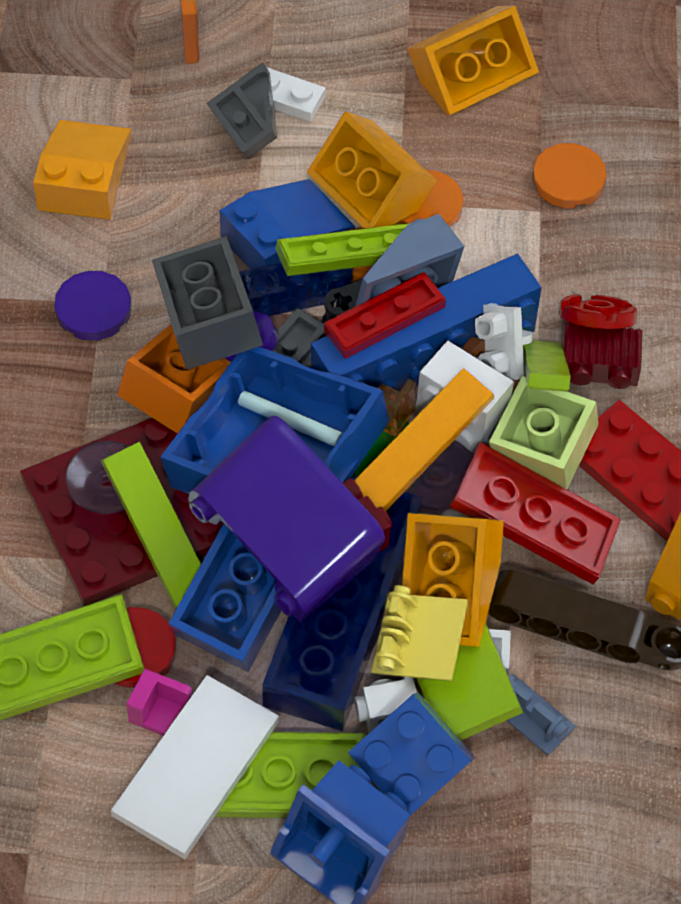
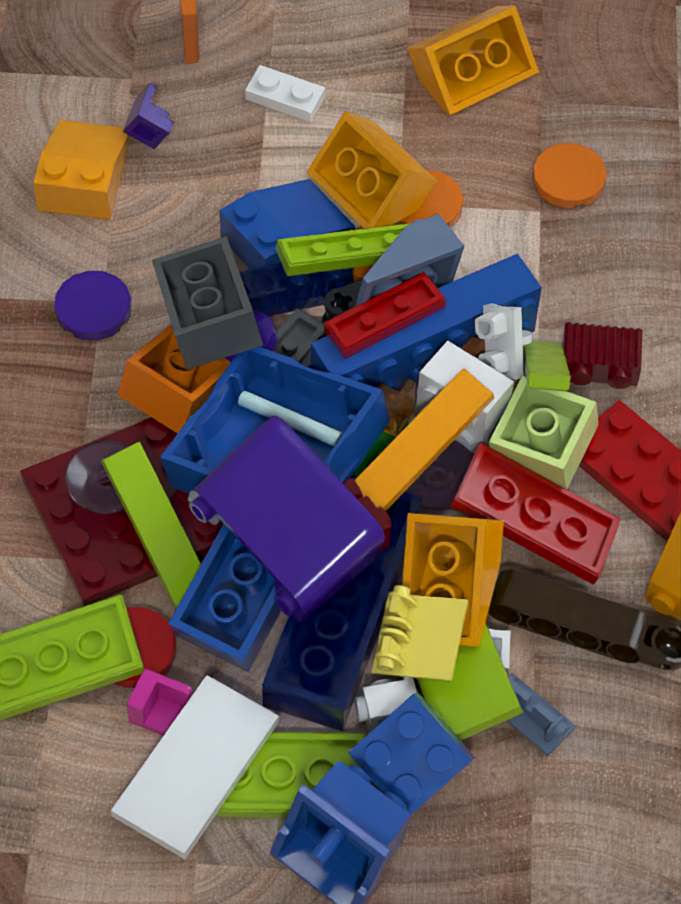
(148, 121): none -> panel
(248, 111): dark grey wing -> none
(599, 312): red tile -> none

